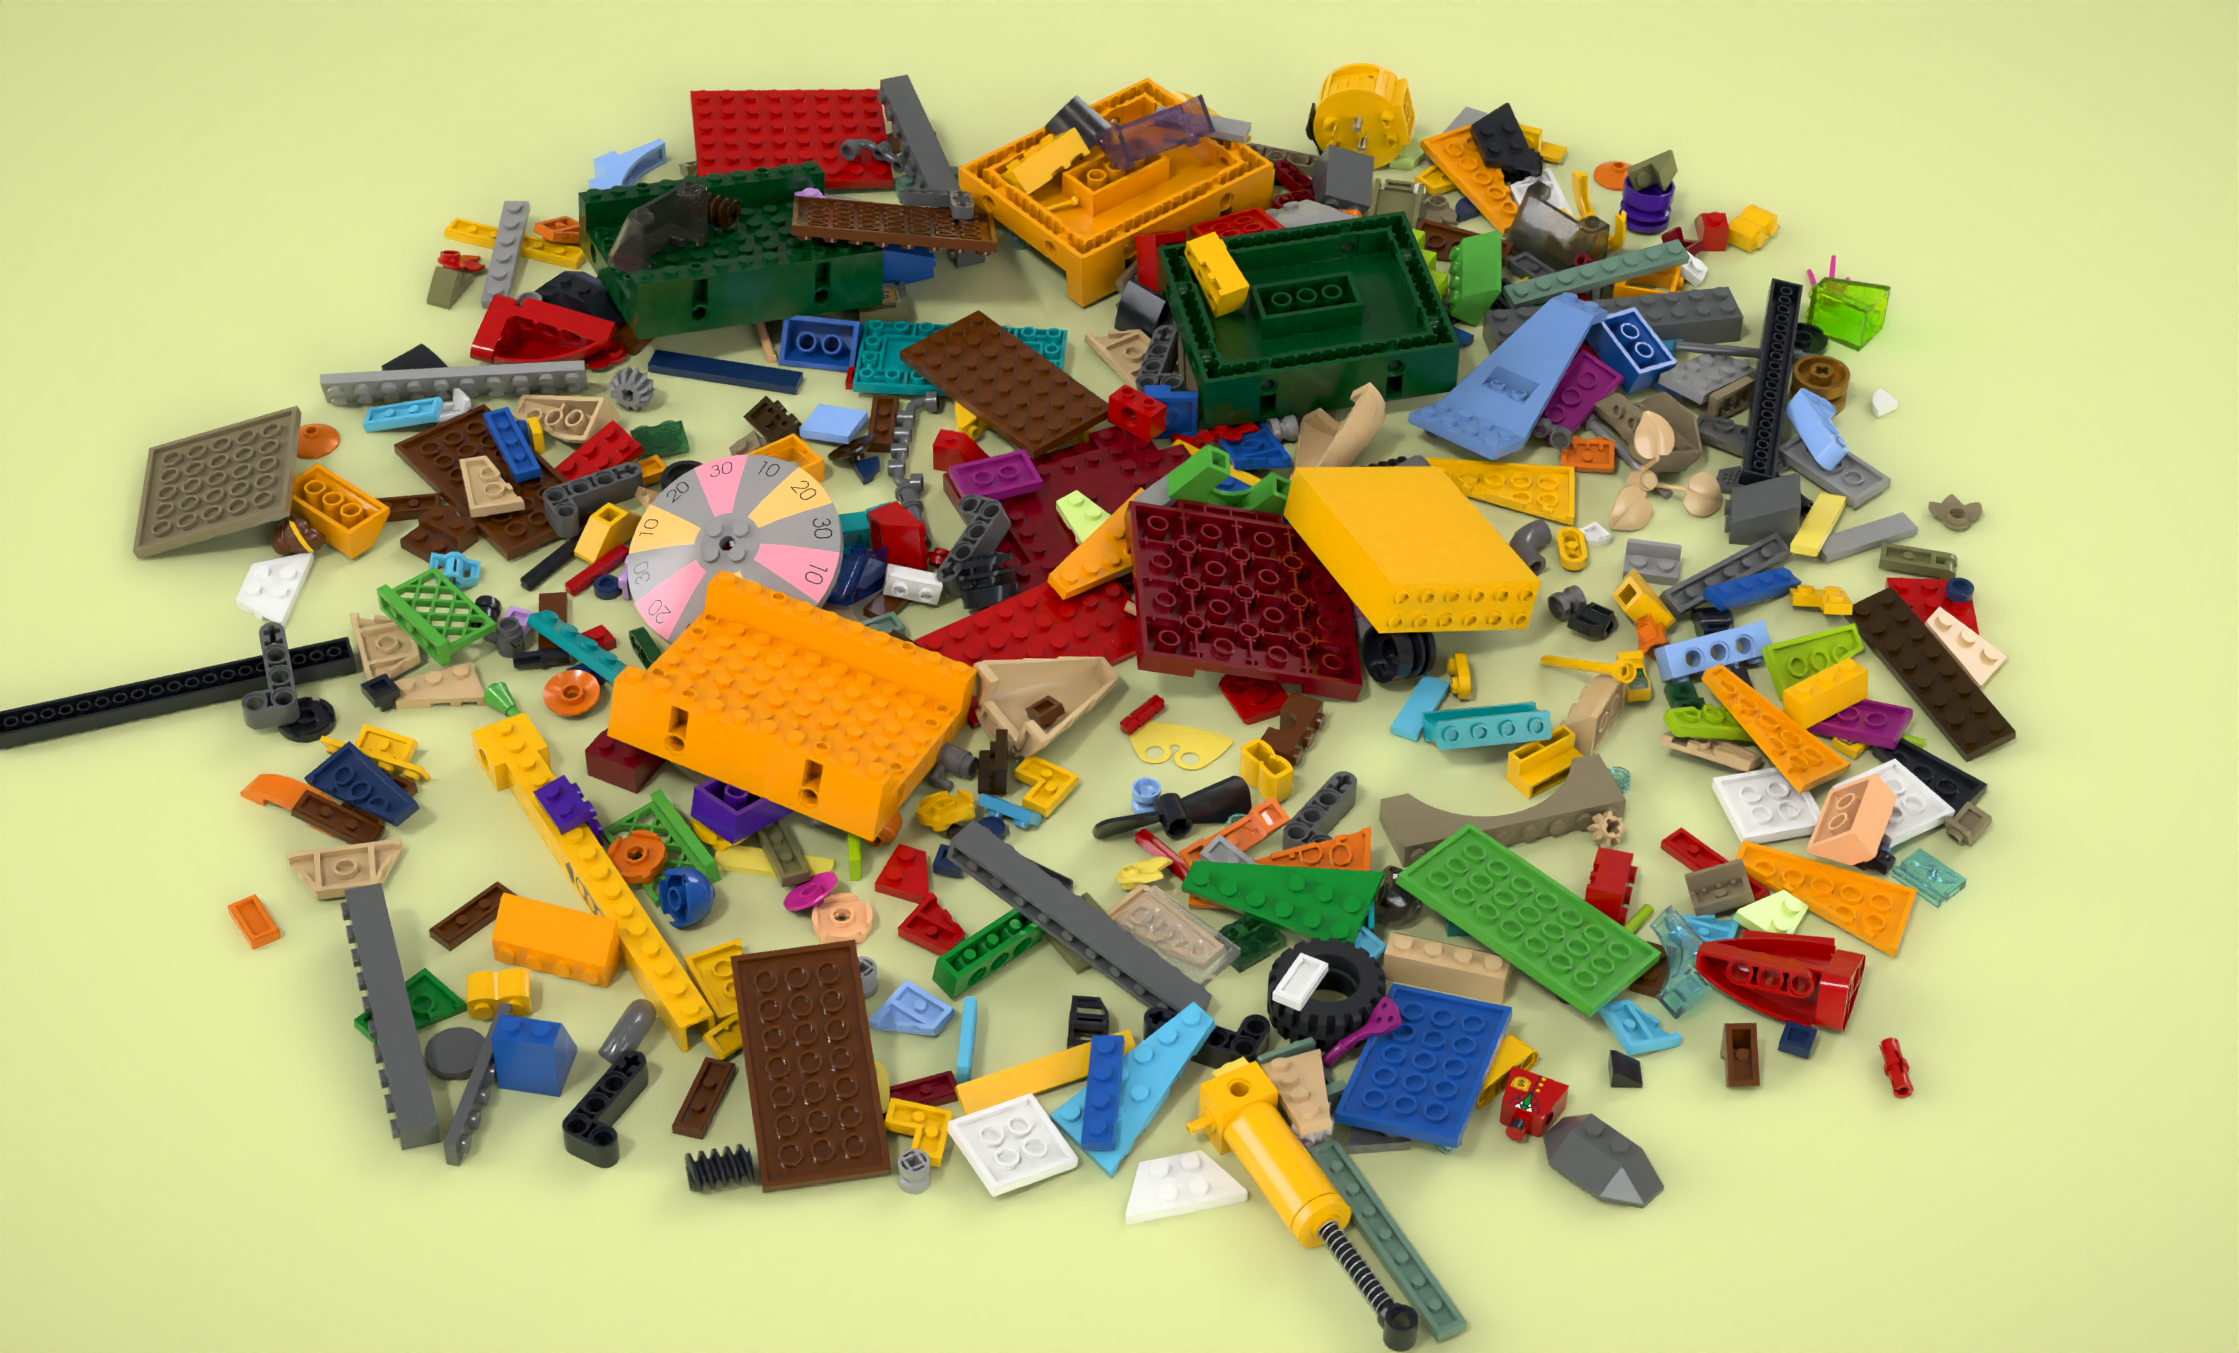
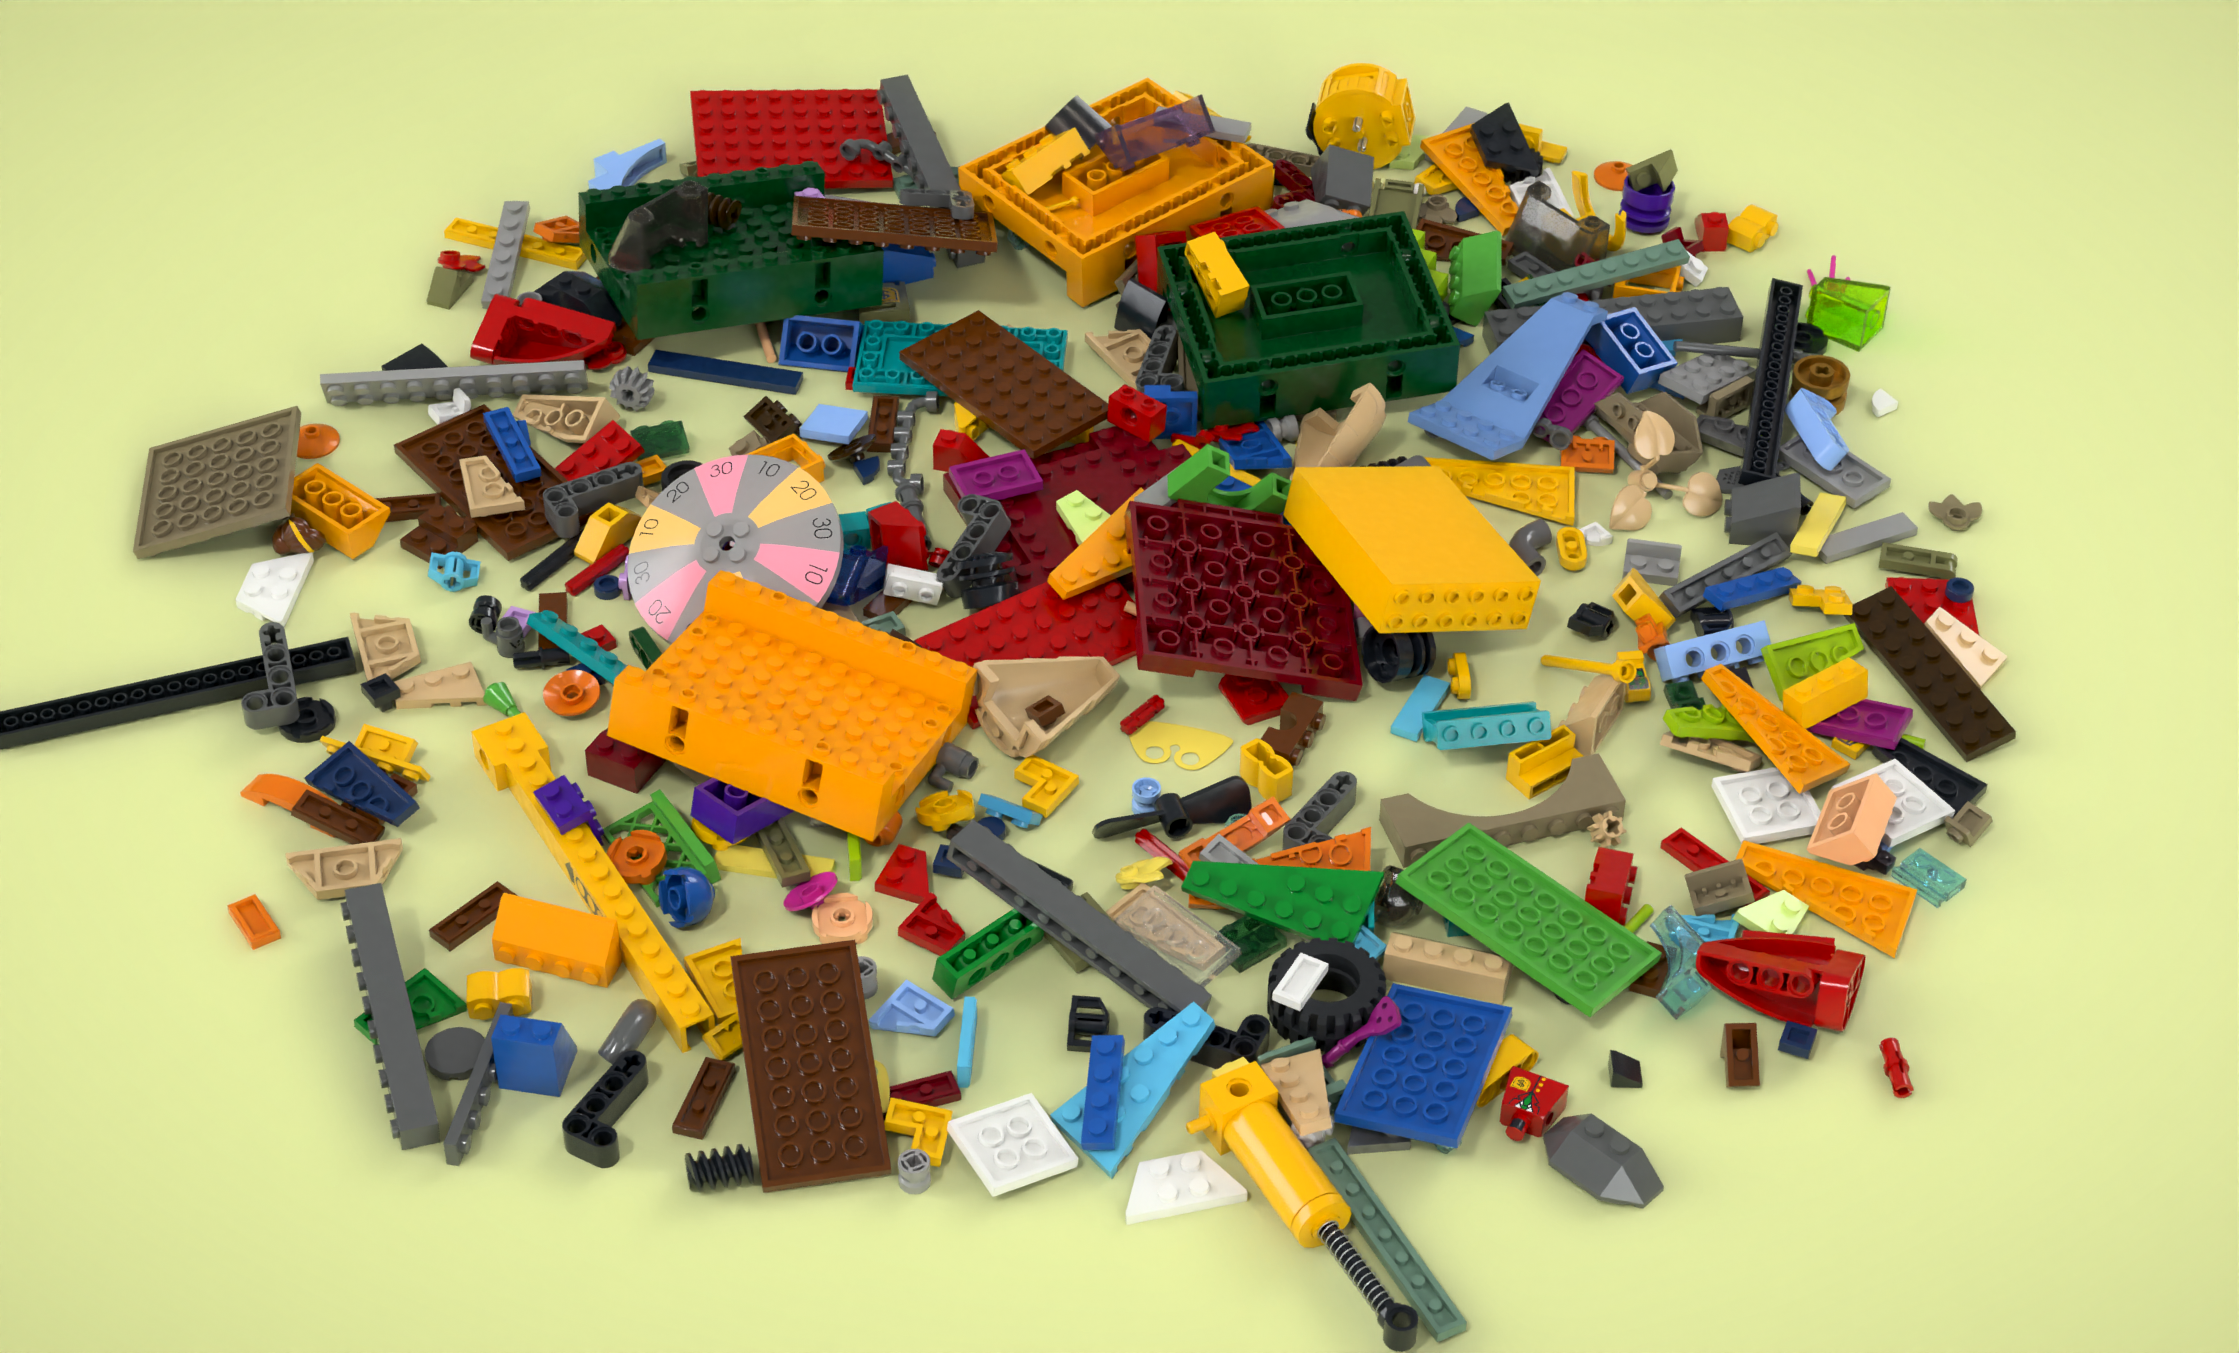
(403, 414): medium azure tile -> none
(418, 624): bright green fence -> none
(536, 435): yellow tile -> none
(994, 766): dark brown bracket -> none
(1030, 1077): yellow tile -> none
(1565, 603): flat silver wheel -> none
(1621, 777): clear light blue bush -> none
(1636, 1029): medium azure wing -> none

